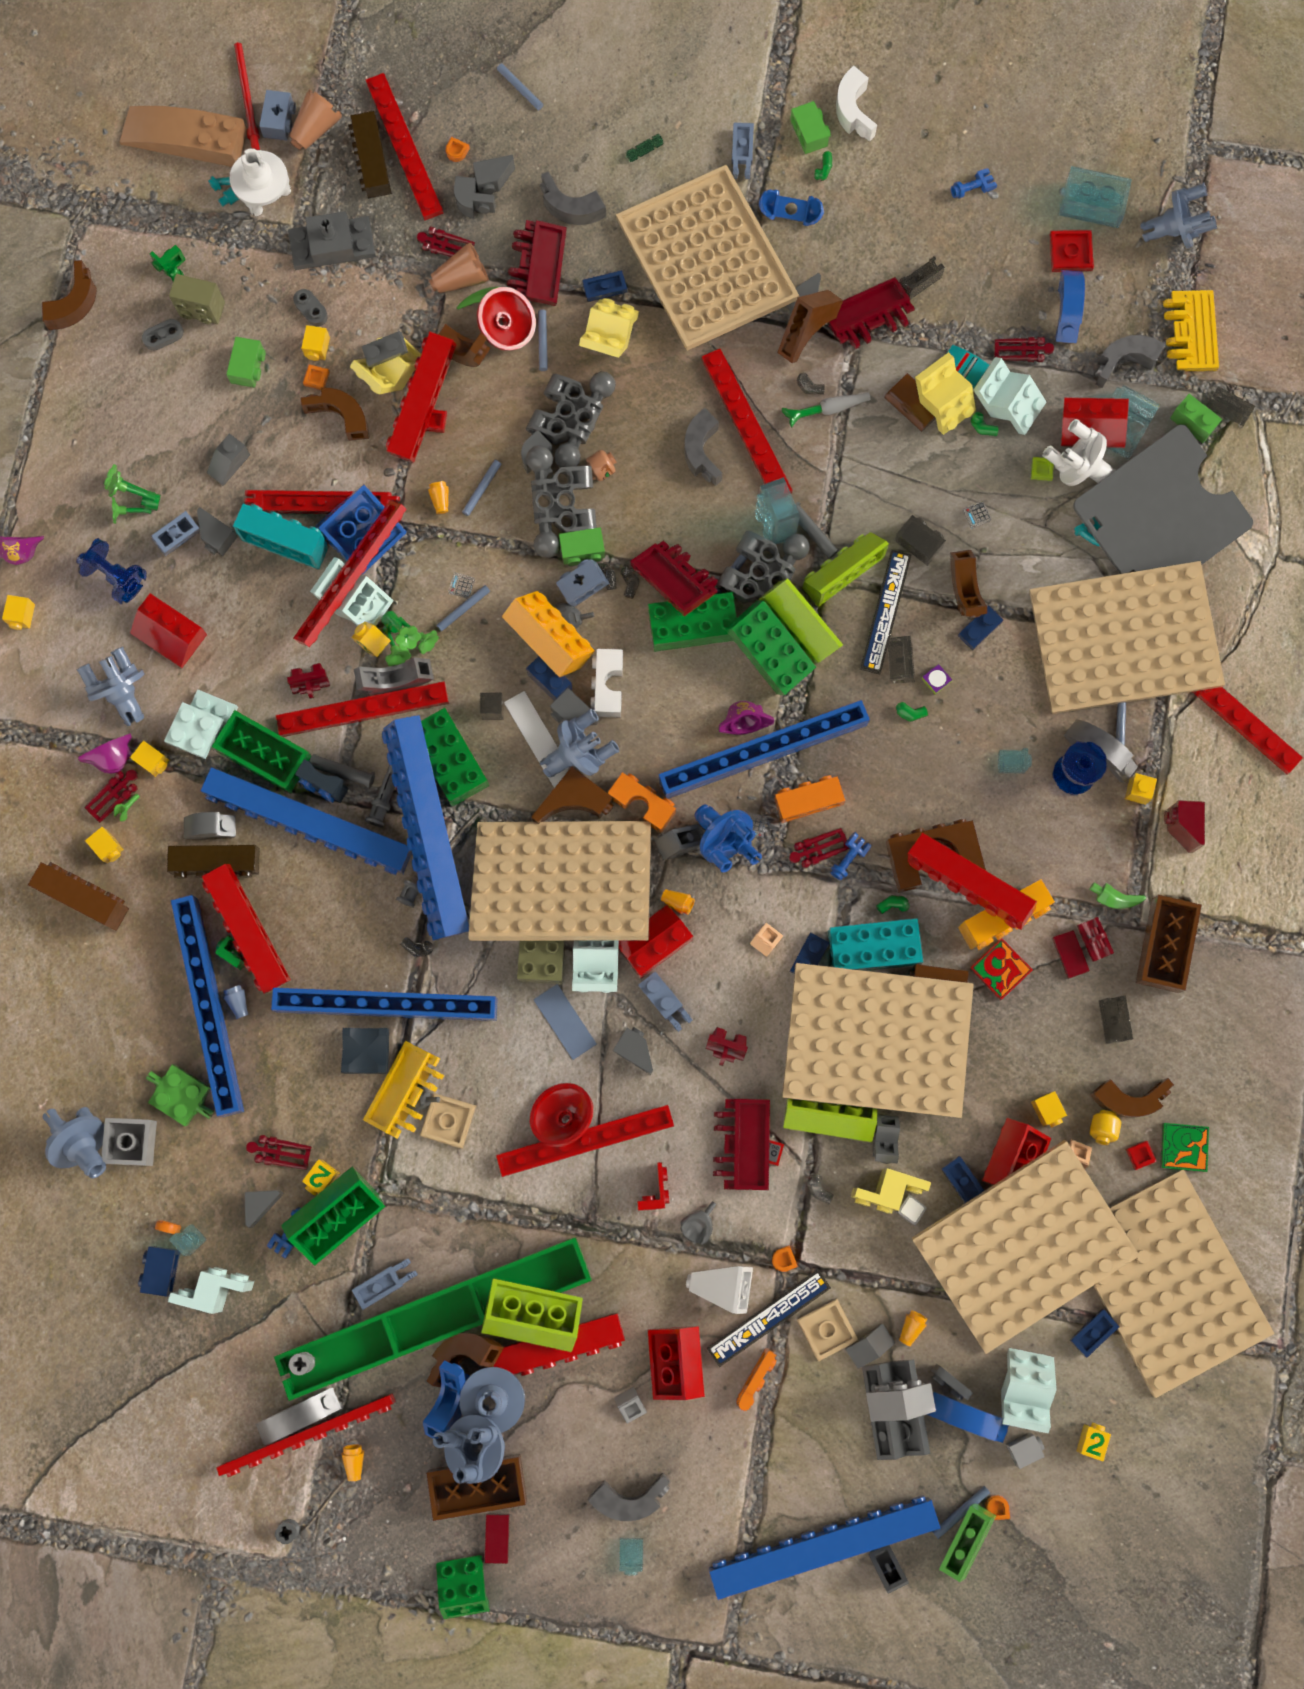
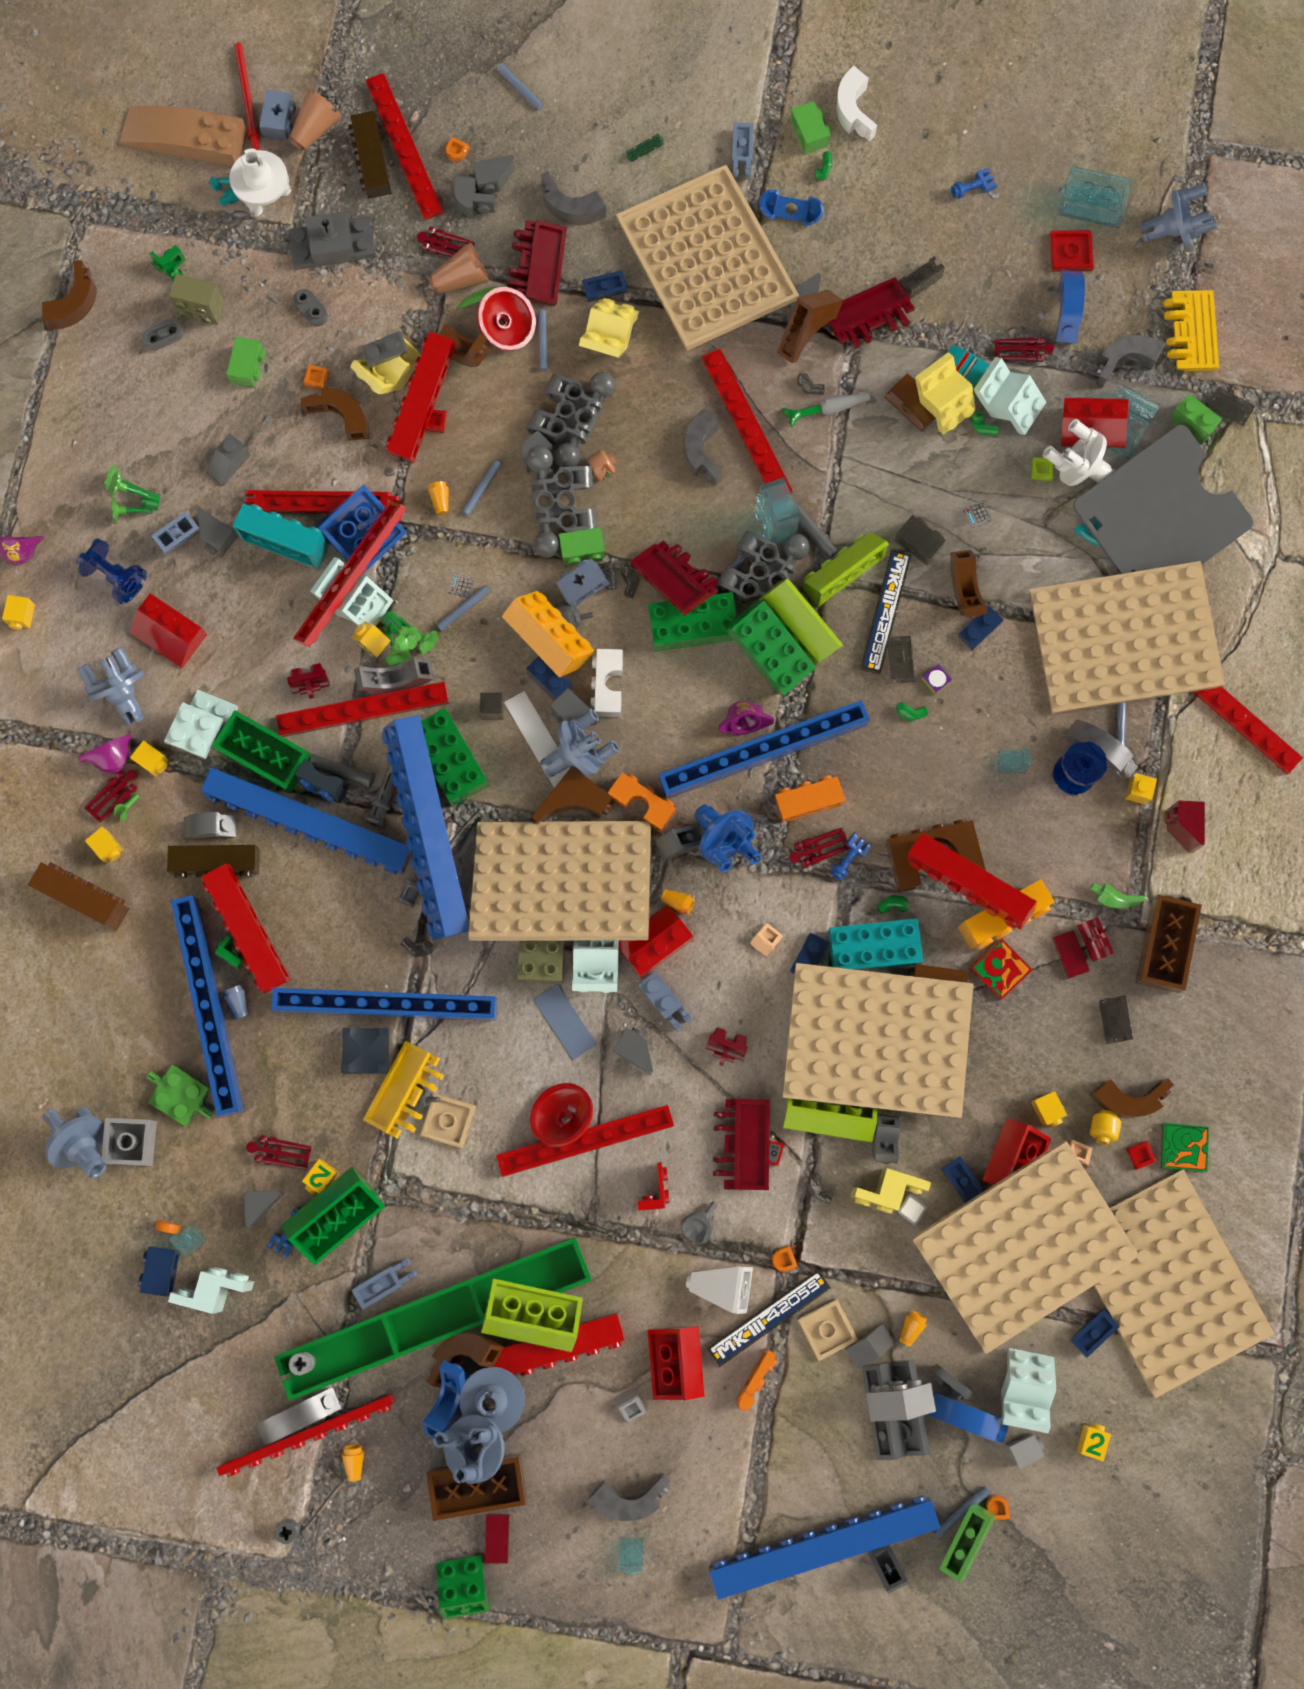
(315, 343): yellow brick -> none

